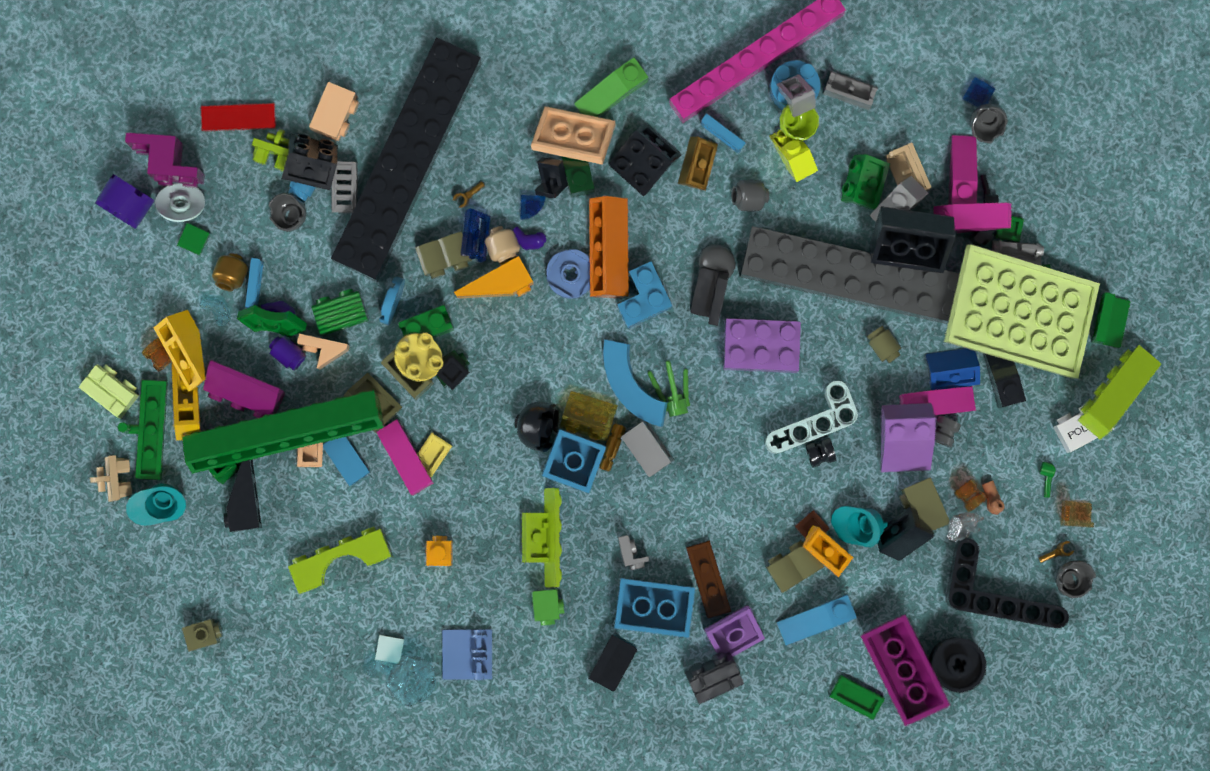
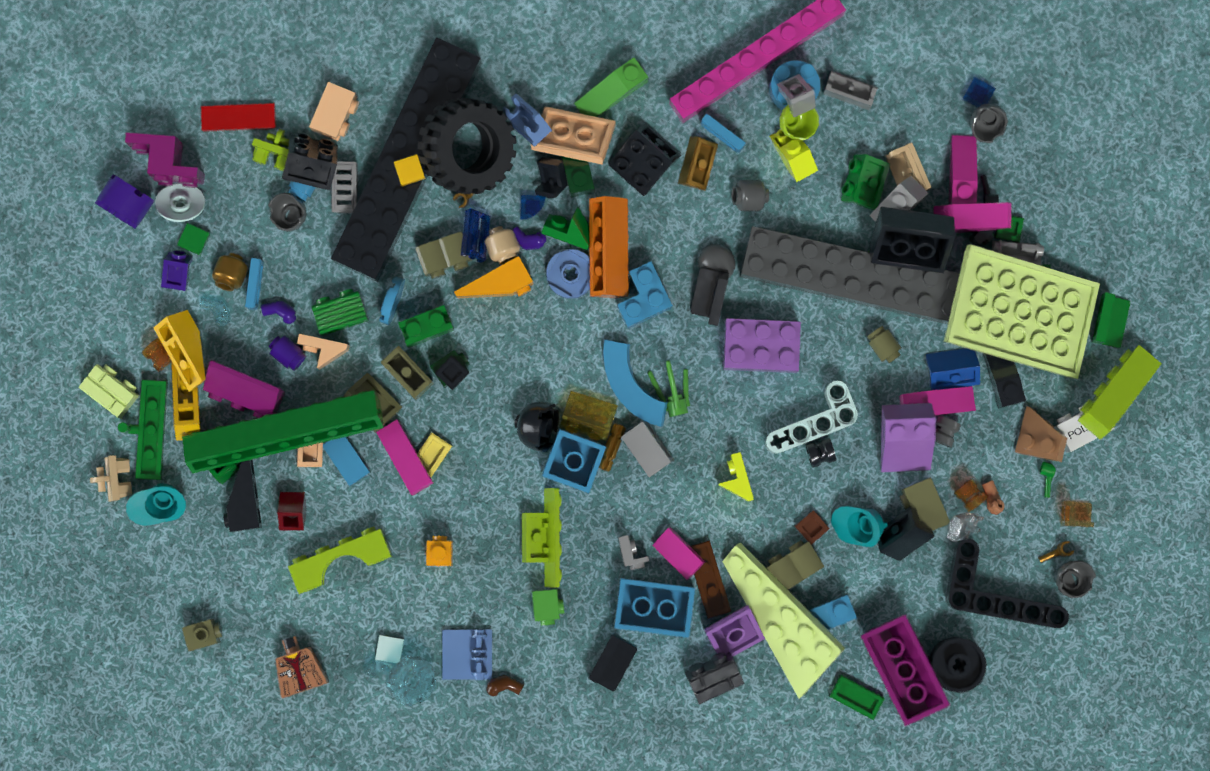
(176, 270): none -> dark purple bracket
(262, 320): green tile -> none
(291, 511): none -> dark red brick
(298, 669): none -> nougat torso
(409, 170): none -> yellow tile
(418, 356): light yellow dish -> none
(495, 151): none -> black tyre
(502, 683): none -> reddish brown arm
(527, 121): none -> medium blue hinge
(572, 232): none -> green slope
(678, 553): none -> dark pink tile
(740, 485): none -> neon yellow slope
(793, 633): none -> yellowish green wing
(827, 550): light orange slope -> none
(1040, 438): none -> medium nougat wing

